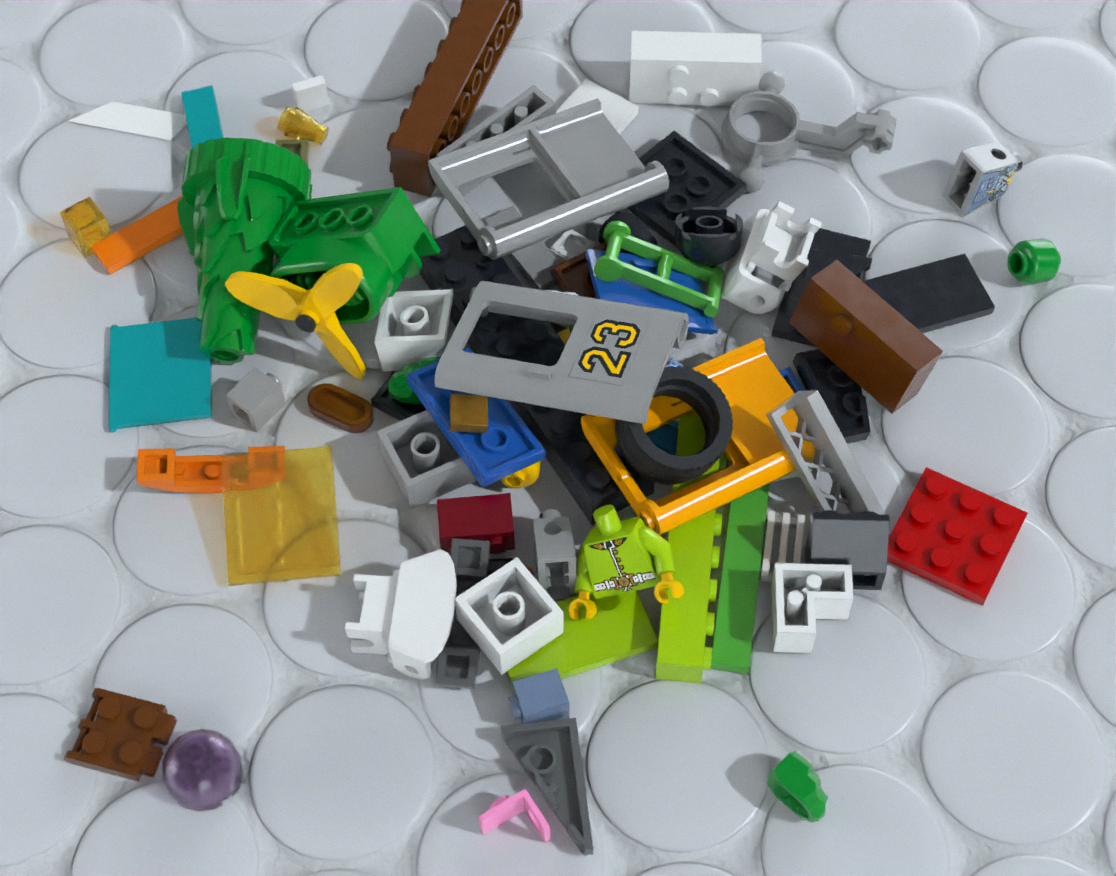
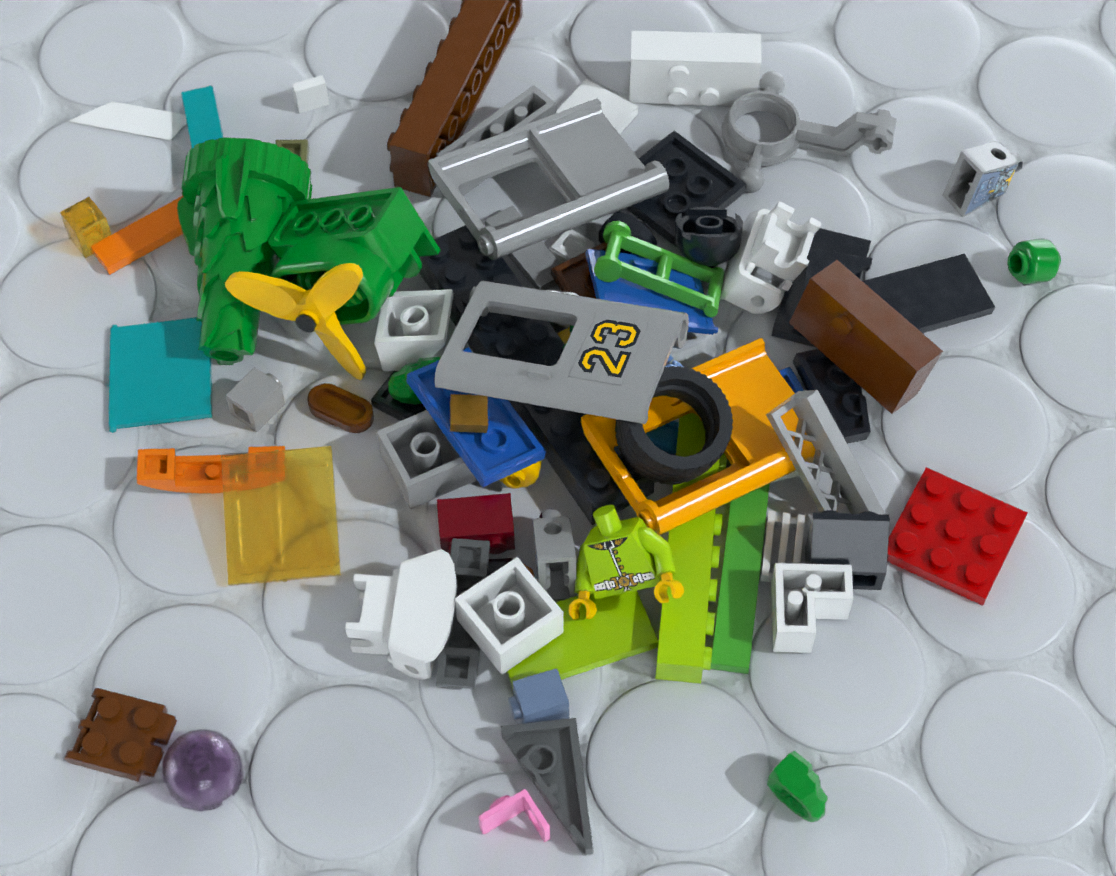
(300, 125): clear yellow cone -> none

